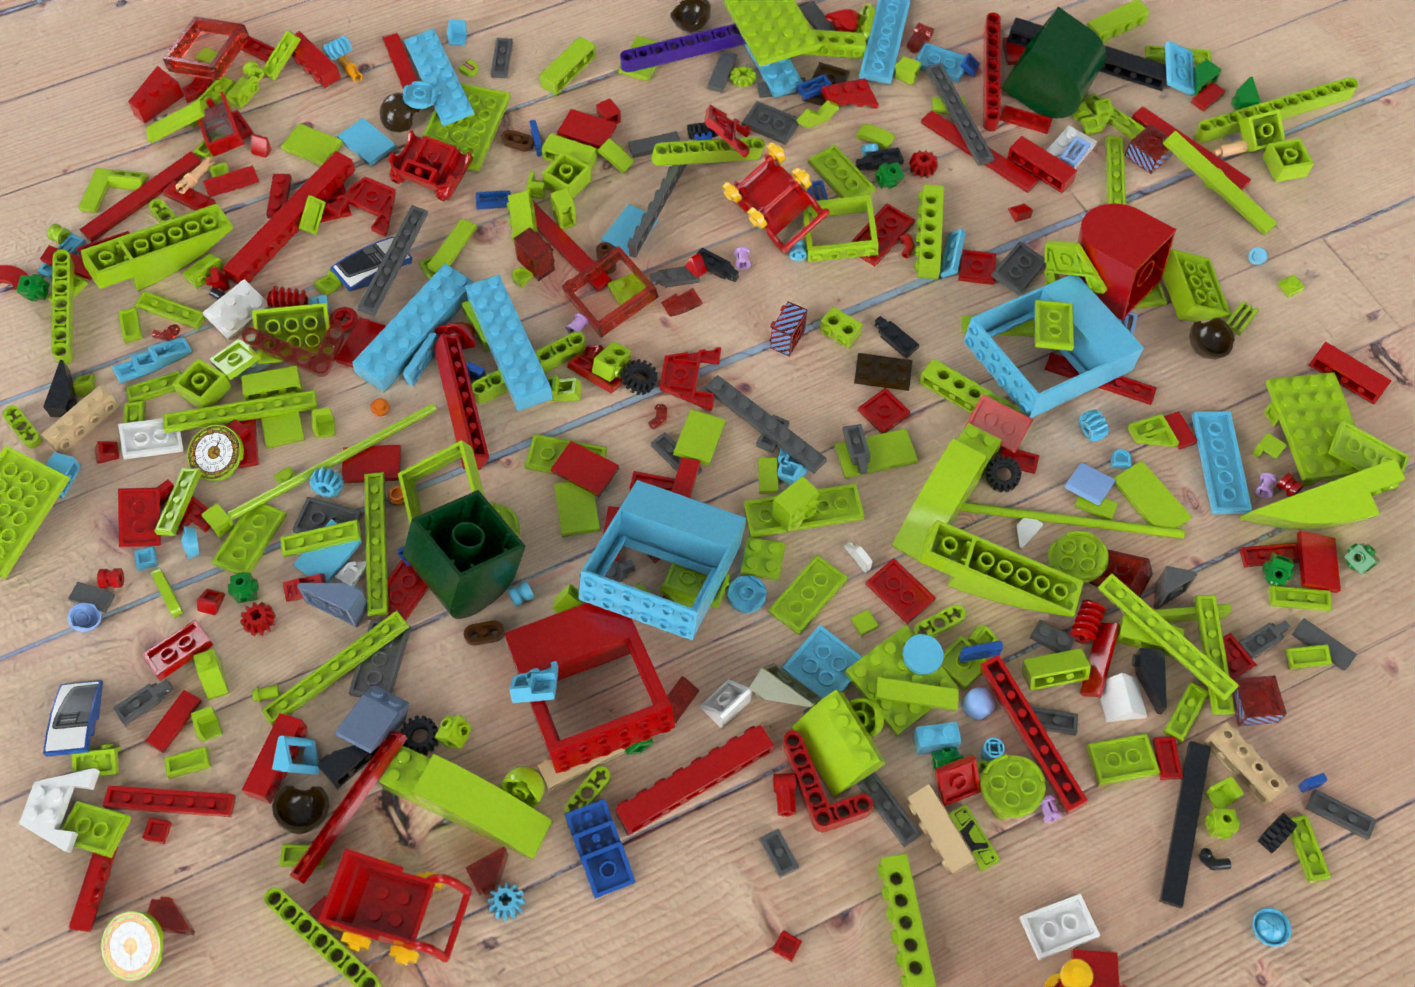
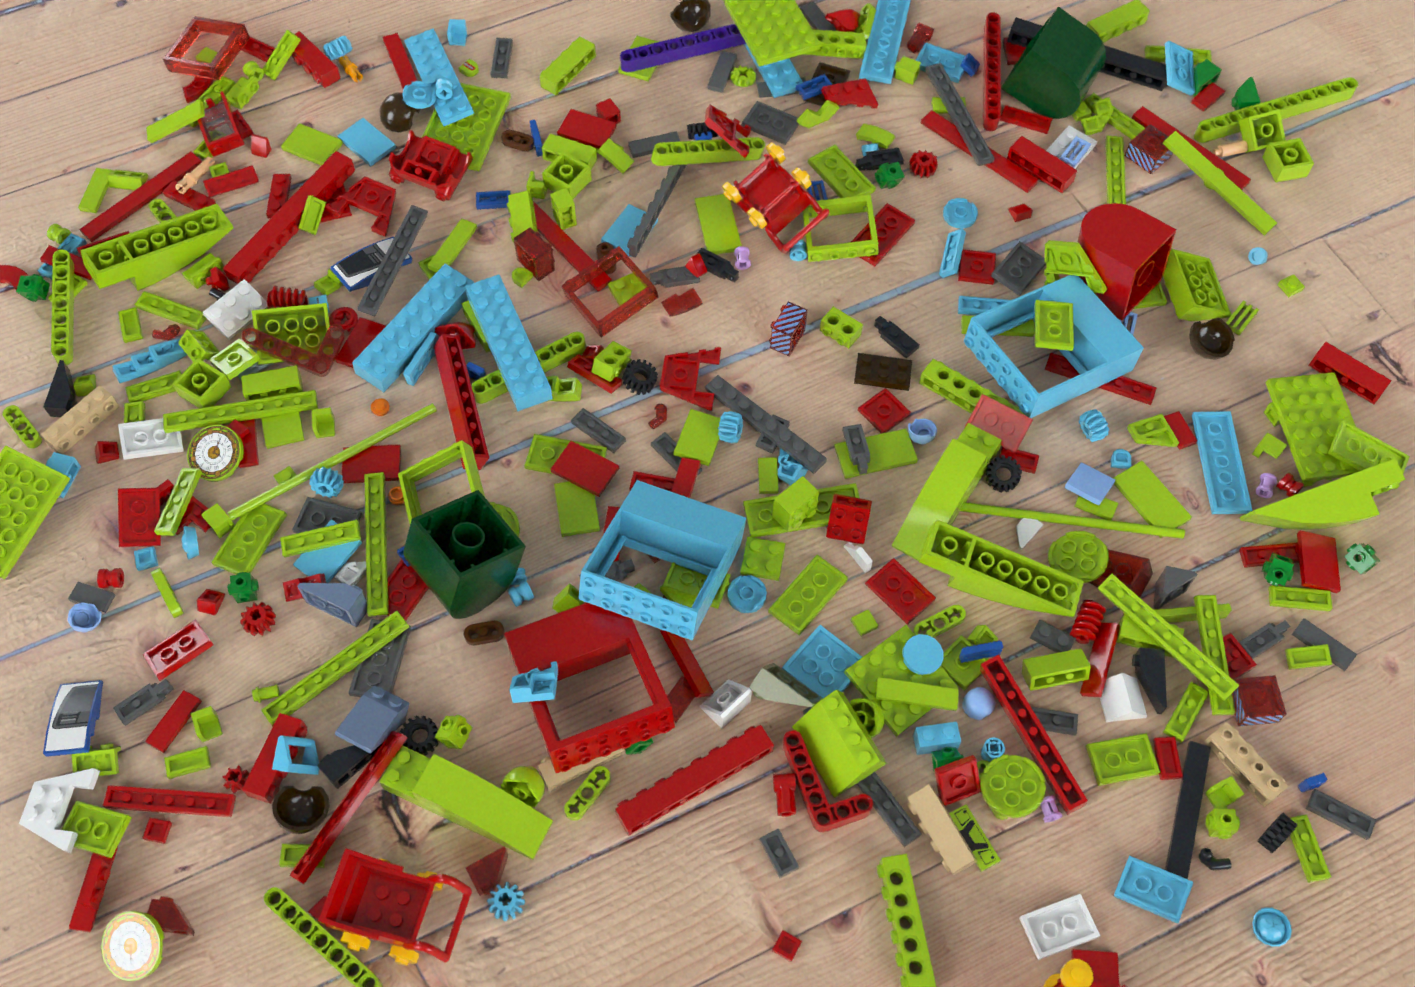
(155, 95): red wedge -> none
(197, 345): none -> lime bracket
(211, 674): lime slope -> none
(230, 777): none -> red gear
(444, 88): none -> medium azure wheel
(520, 577): none -> medium azure bush
(577, 324): lavender bush -> none
(598, 430): none -> dark grey tile
(599, 848): blue slope -> none
(688, 664): none -> red tile
(717, 224): none -> lime tile
(730, 427): none -> medium azure gear
(848, 519): none -> red bracket
(909, 245): red arm -> none
(922, 431): none -> light blue hair
(929, 232): lime brick -> none
(960, 213): none -> medium azure tile
(977, 305): none -> medium azure tile
(1153, 889): none -> medium azure tile

